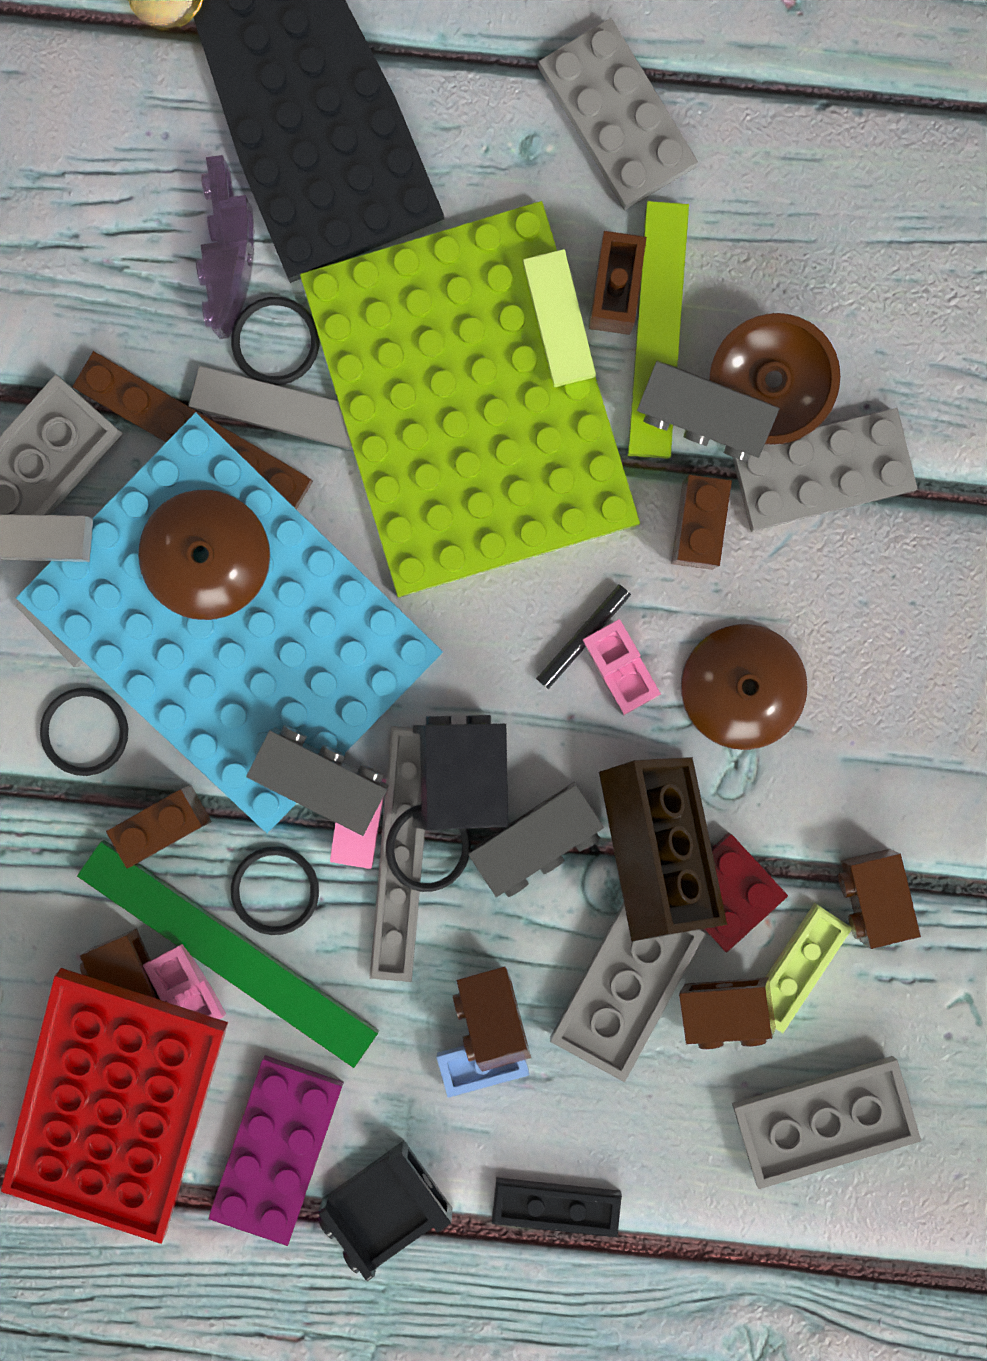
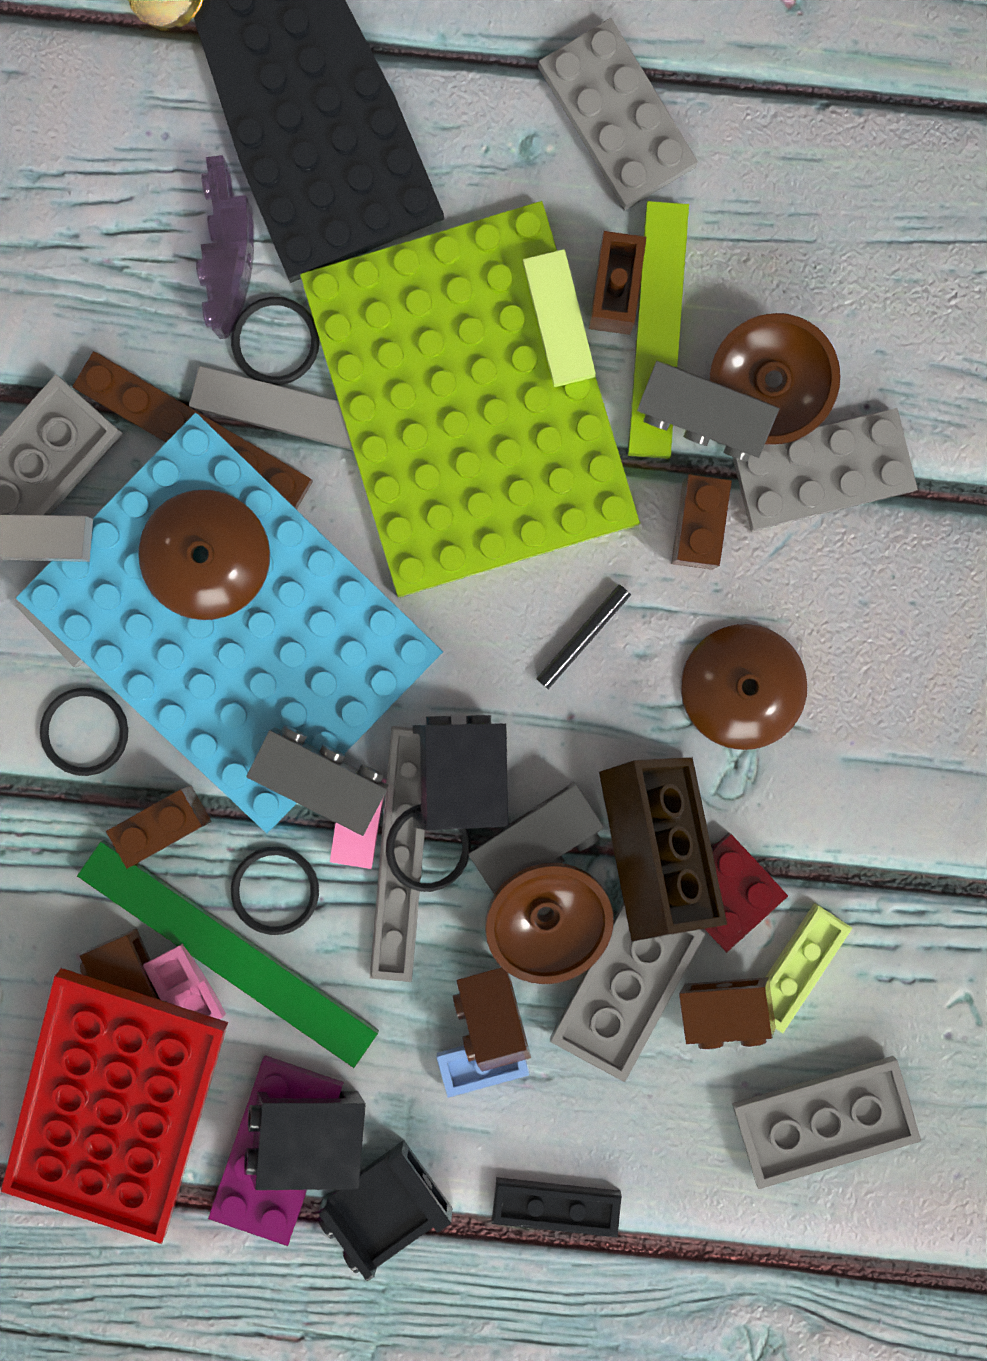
(305, 1142): none -> black panel
(553, 944): none -> reddish brown dish
(621, 667): bright pink slope -> none
(879, 899): reddish brown brick -> none

